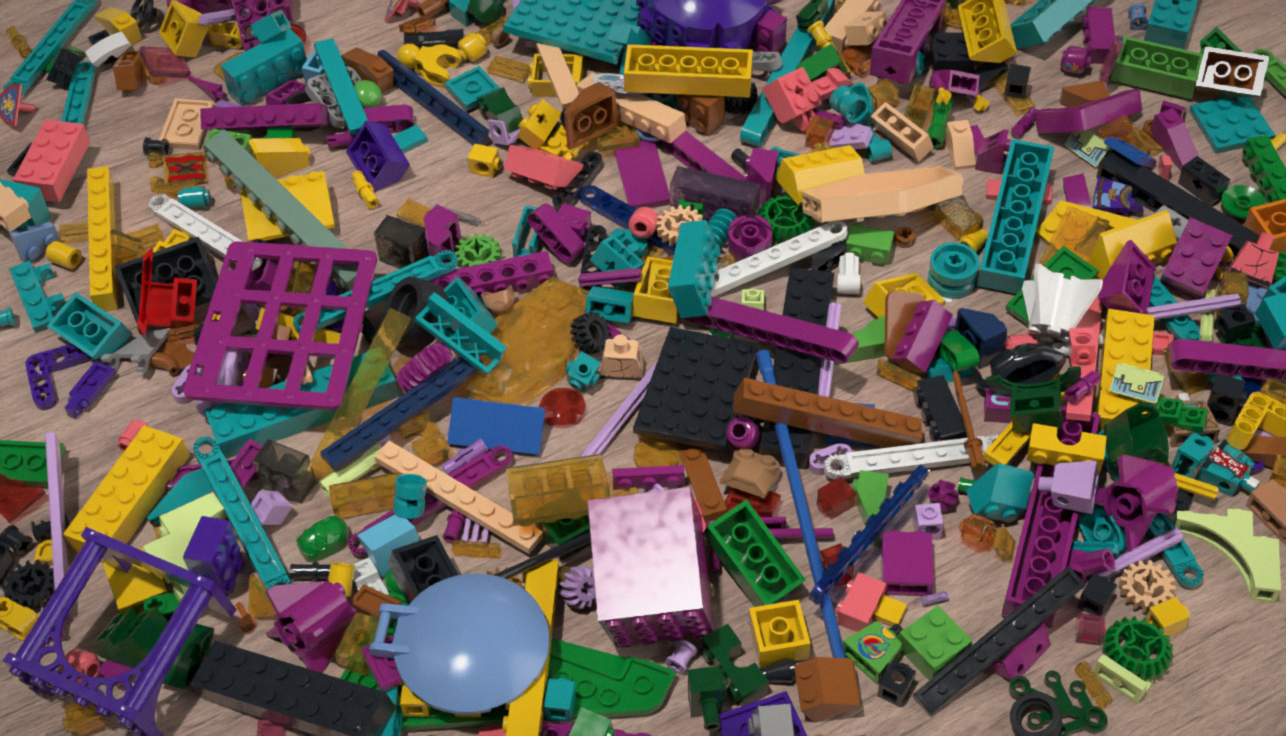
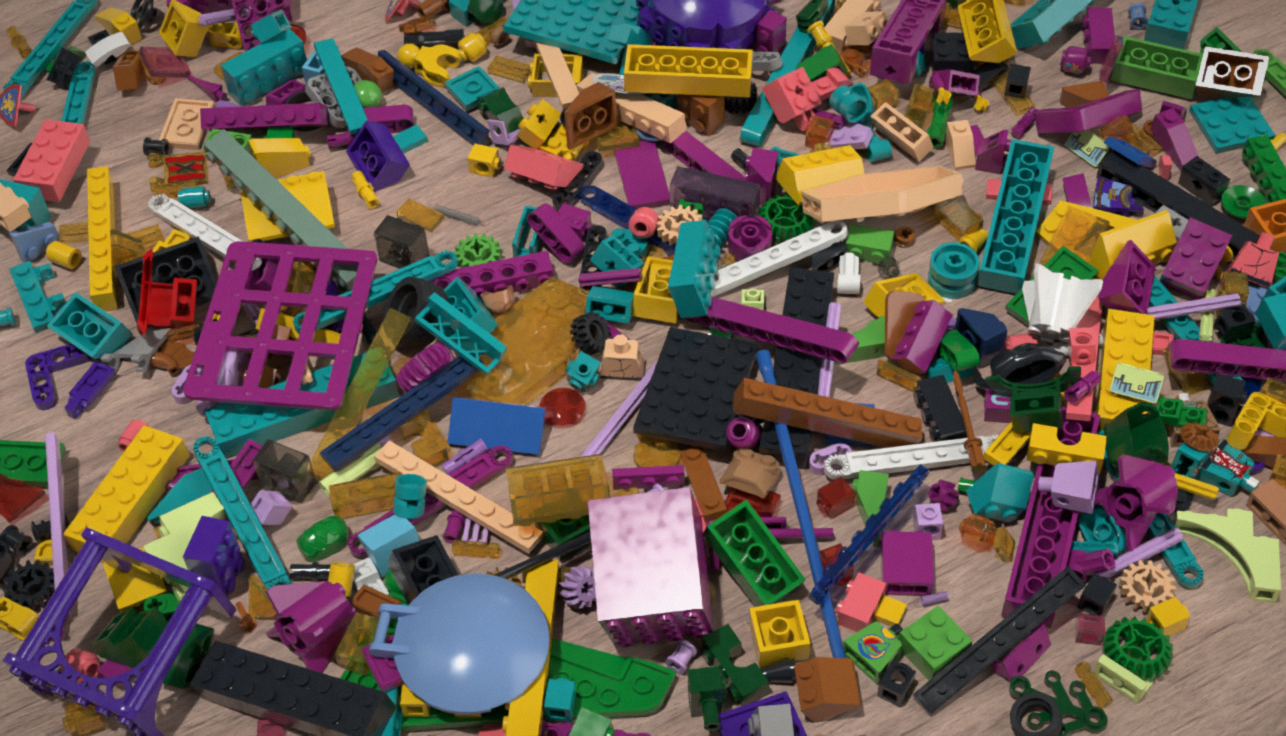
(442, 230): magenta piece -> none
(885, 264): none -> clear smoke cone
(1199, 437): none -> dark orange gear

